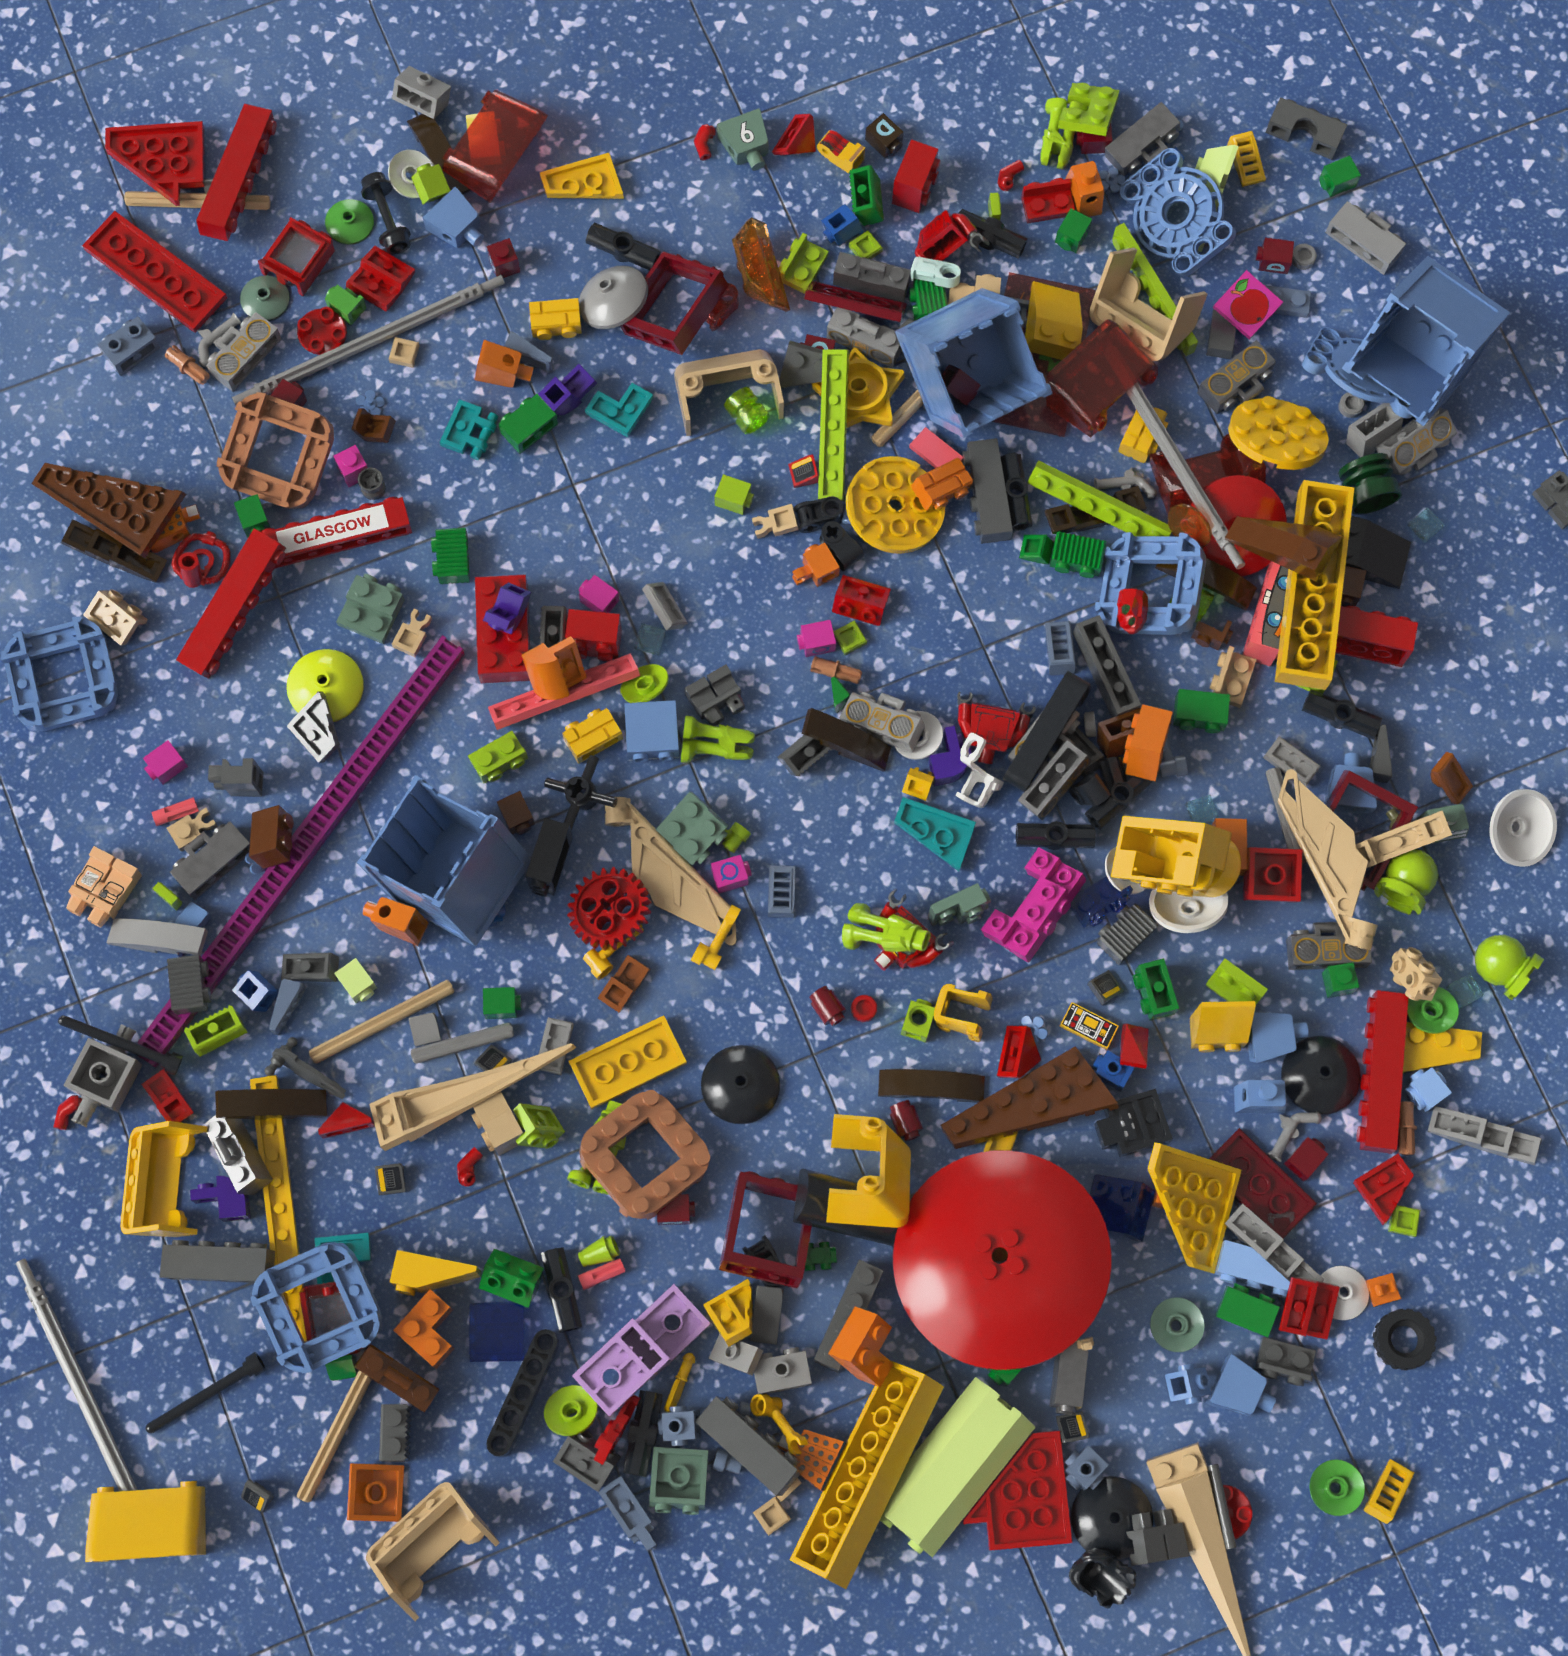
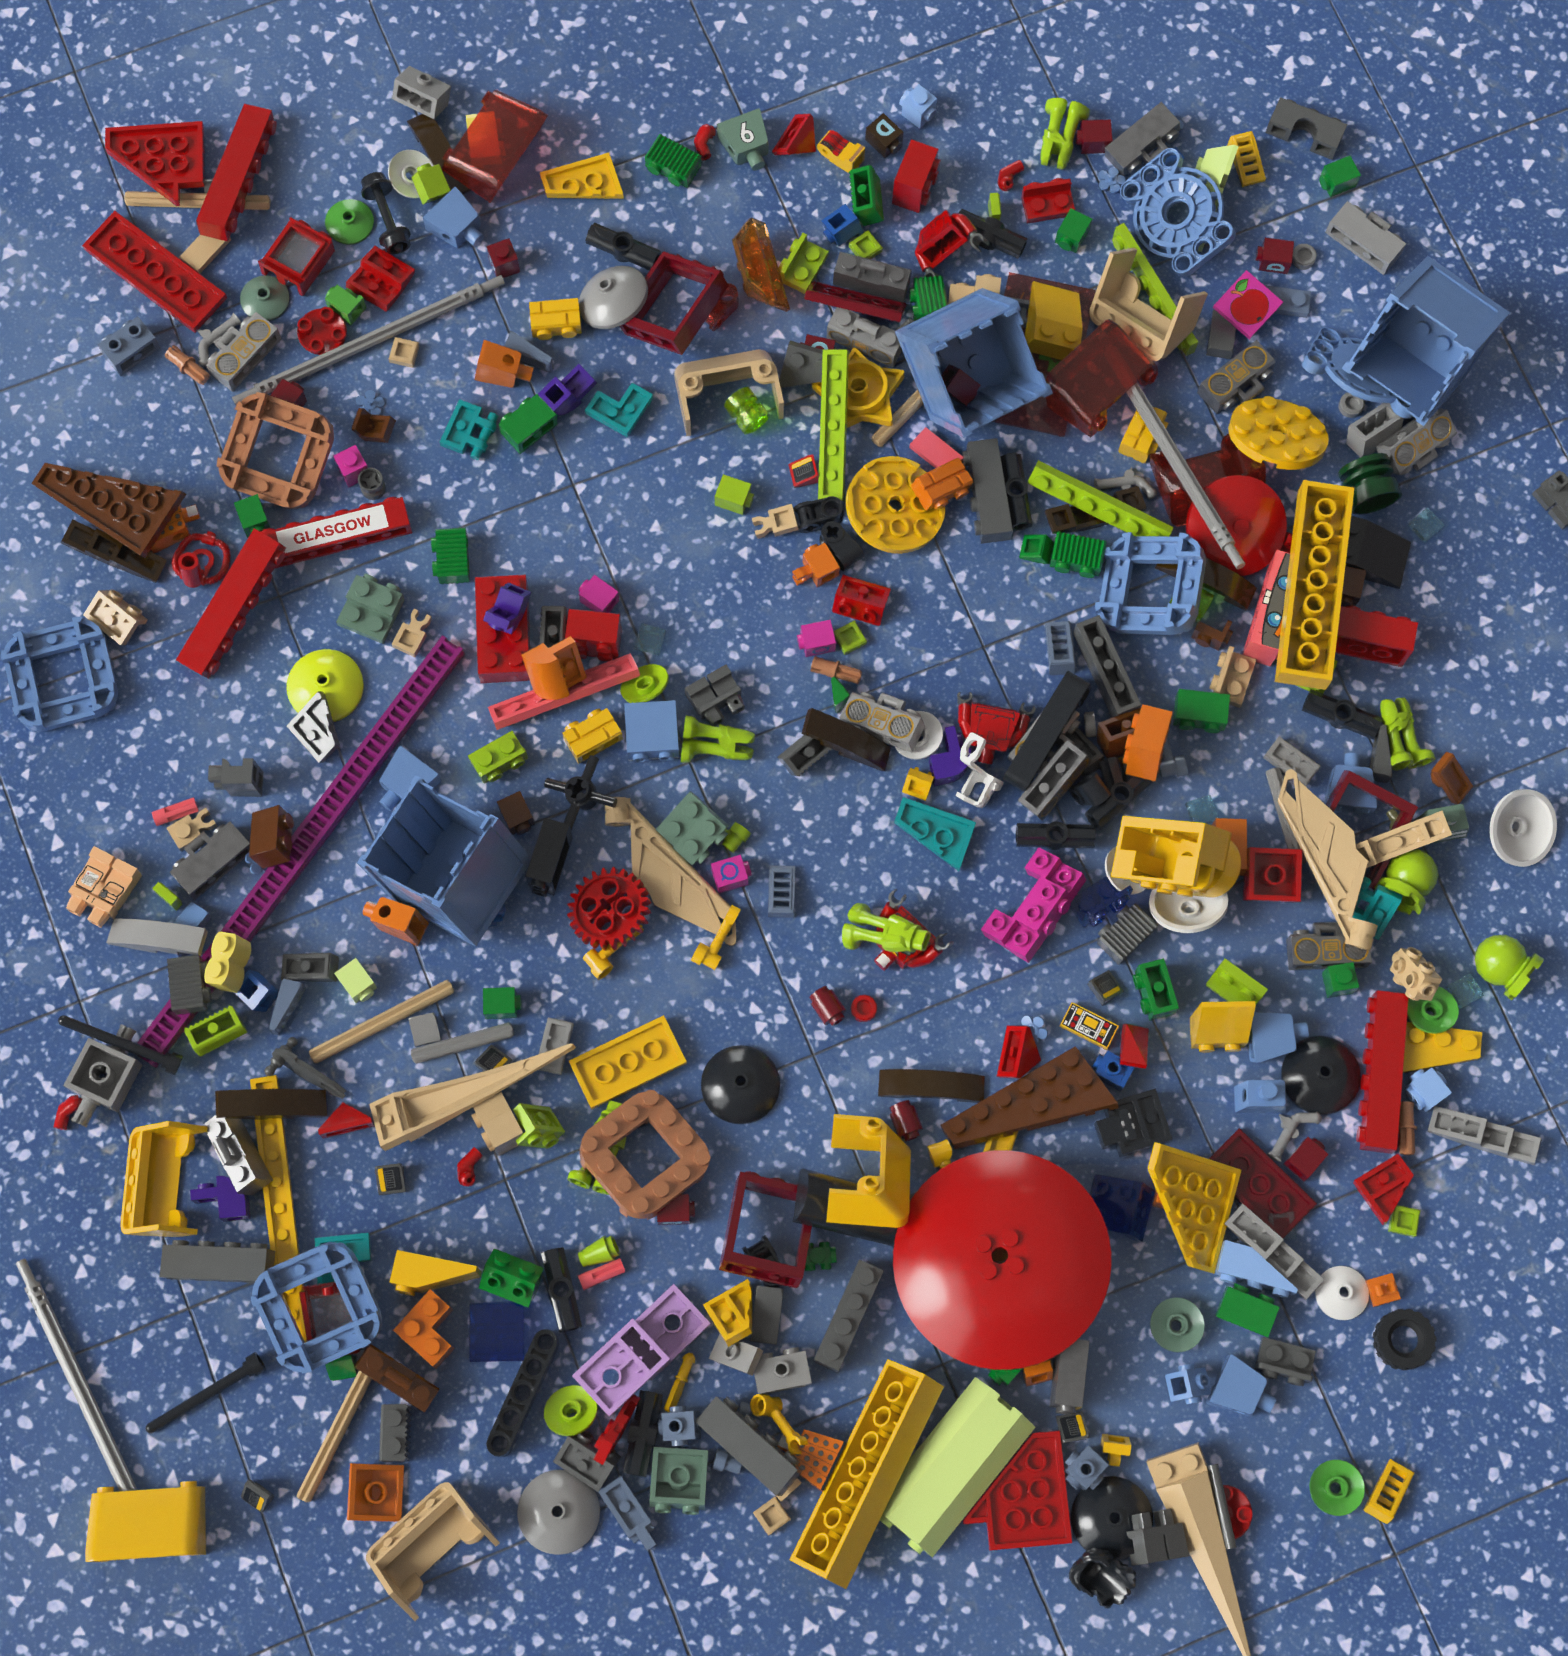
(164, 763): dark pink brick -> none
(167, 1097): red slope -> none
(202, 252): none -> tan tile
(228, 961): none -> light yellow brick
(400, 773): none -> medium blue torso
(561, 1533): none -> light grey dish
(624, 983): dark orange slope -> none
(664, 606): light grey plate -> none
(673, 161): none -> green brick
(859, 1347): orange brick -> none
(913, 1030): lime brick -> none
(918, 105): none -> light blue brick
(933, 271): light aqua piece -> none
(940, 1153): none -> yellow leg
(947, 993): yellow piece -> none
(965, 905): sand green plate -> none
(1038, 1373): none -> orange tile
(1085, 185): orange torso -> none
(1085, 1344): tan piece -> none
(1101, 108): lime plate -> none
(1115, 1447): none -> yellow tile
(1132, 609): red rock -> none
(1189, 520): clear orange dish -> none
(1291, 545): reddish brown wedge -> none
(1309, 1308): red slope -> none
(1380, 906): none -> teal plate
(1399, 716): none -> lime piece

